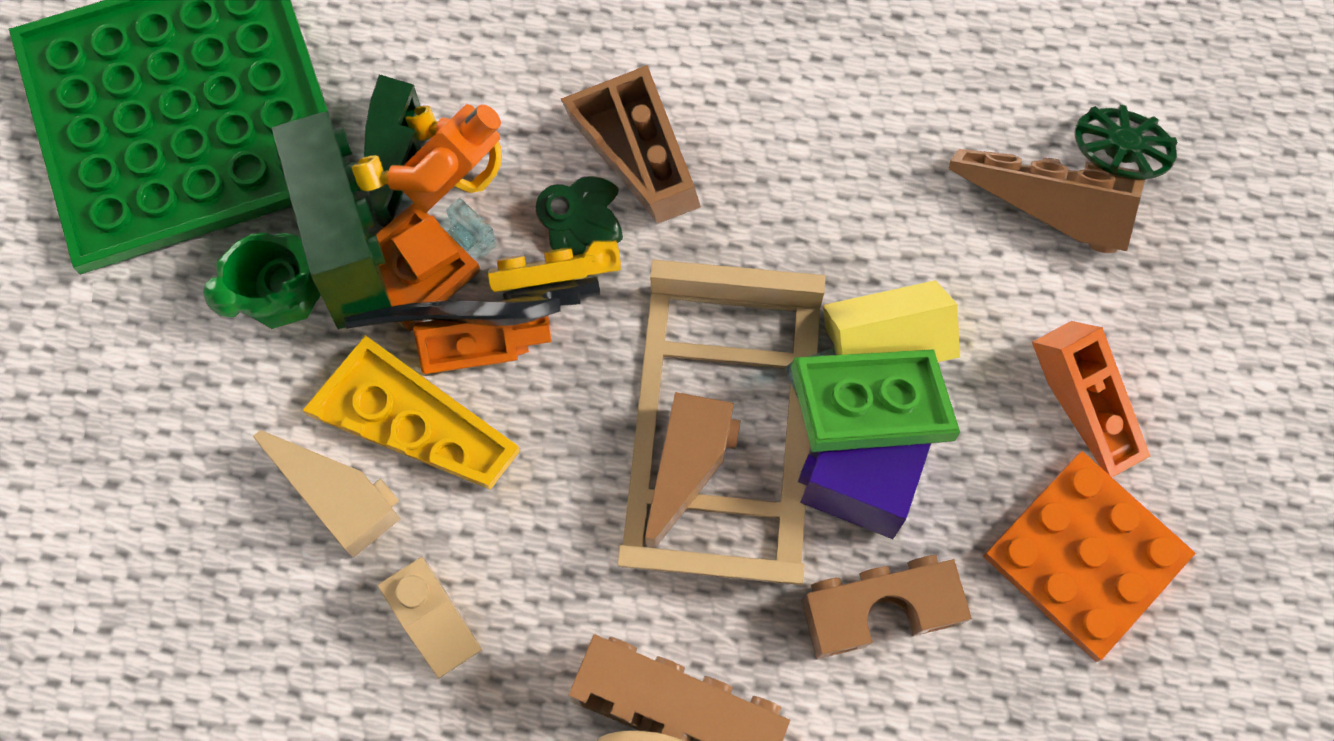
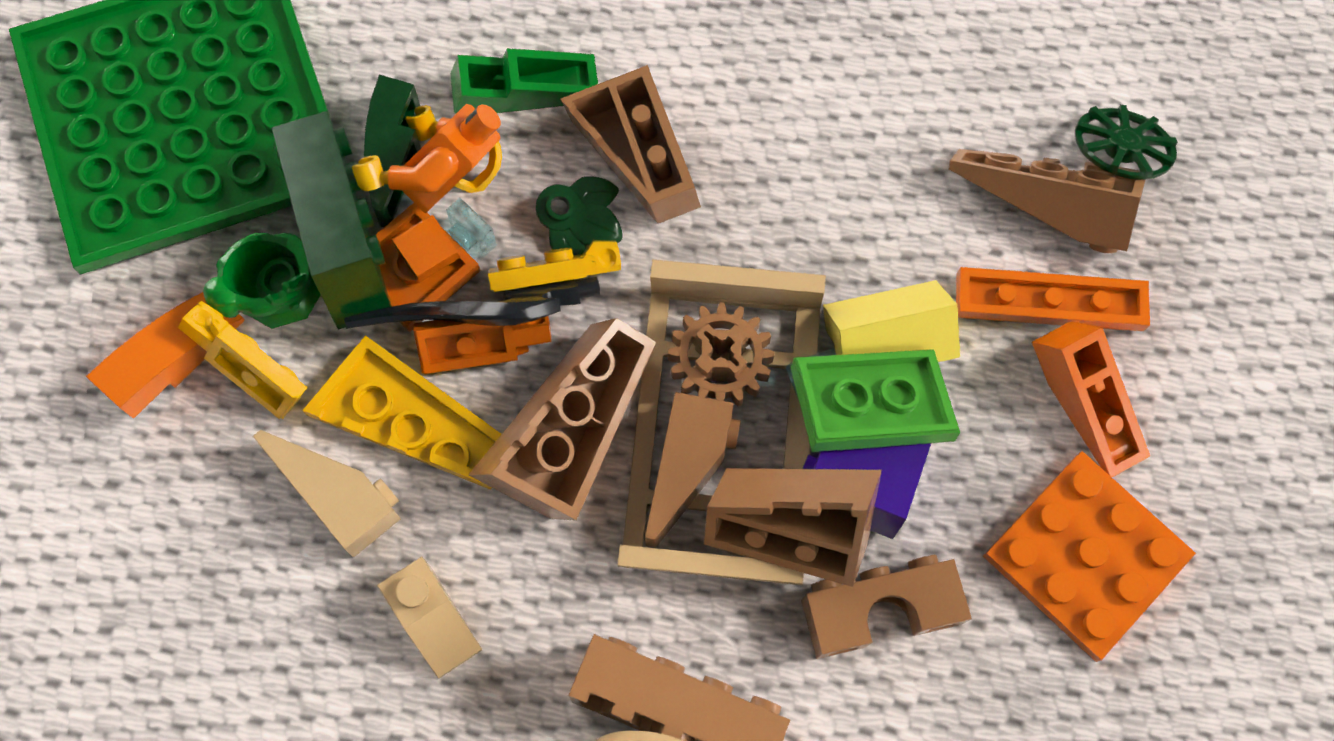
(151, 360): none -> orange slope
(242, 360): none -> yellow hinge
(520, 79): none -> green slope
(567, 426): none -> medium nougat wedge
(734, 341): none -> medium nougat gear
(796, 518): none -> medium nougat wedge
(1052, 298): none -> orange plate

